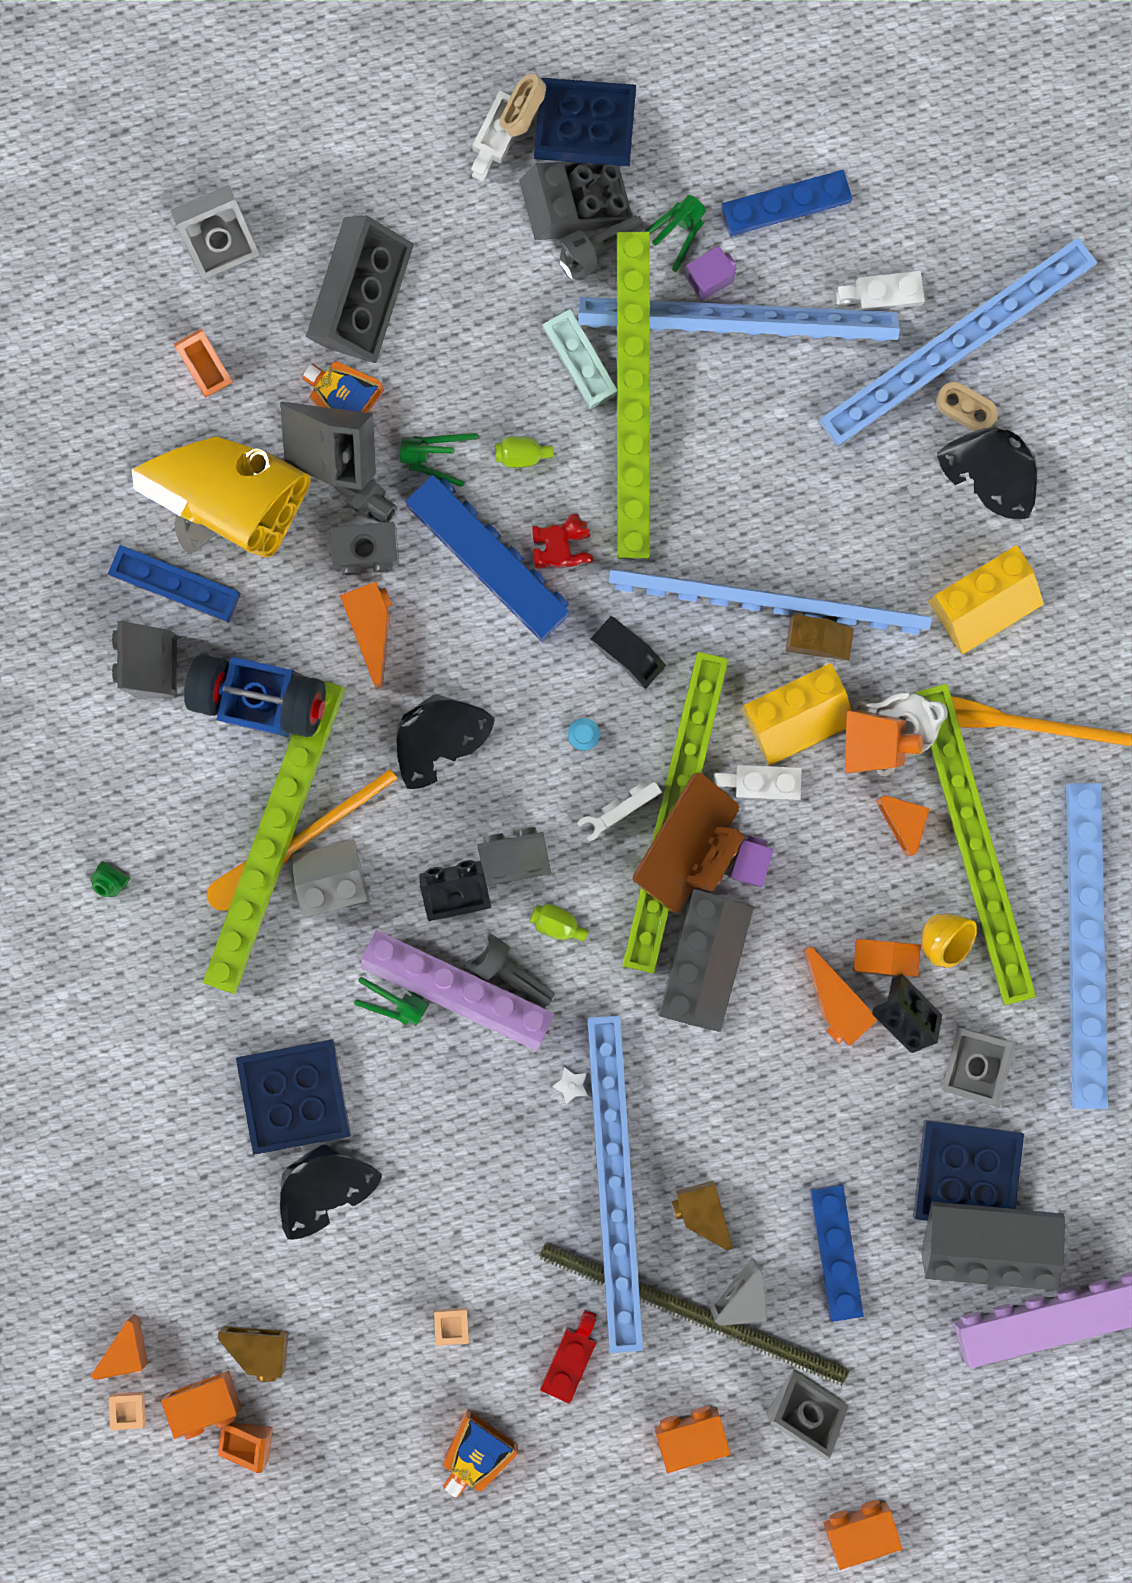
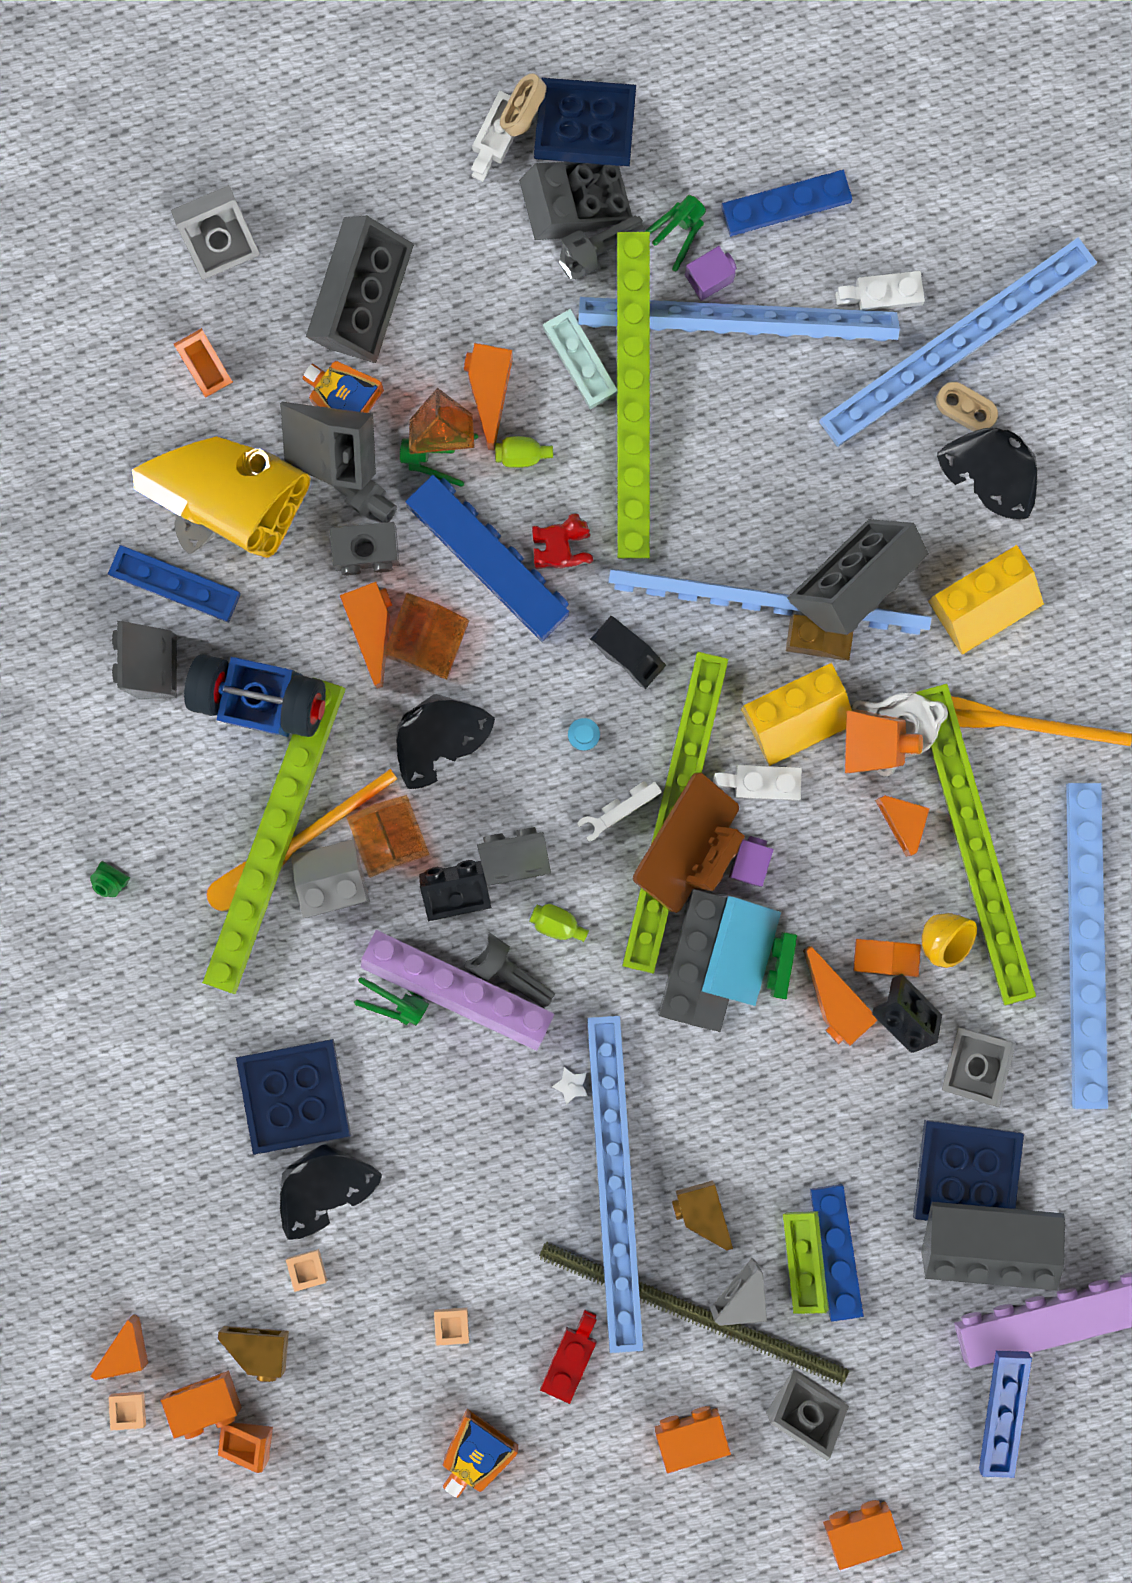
(306, 1270): none -> light nougat plate
(388, 835): none -> clear orange slope
(426, 636): none -> clear orange slope
(440, 425): none -> clear orange slope
(489, 377): none -> orange slope
(741, 951): none -> medium azure tile
(784, 951): none -> green plate
(805, 1262): none -> lime plate
(860, 575): none -> dark grey slope
(1005, 1414): none -> plate

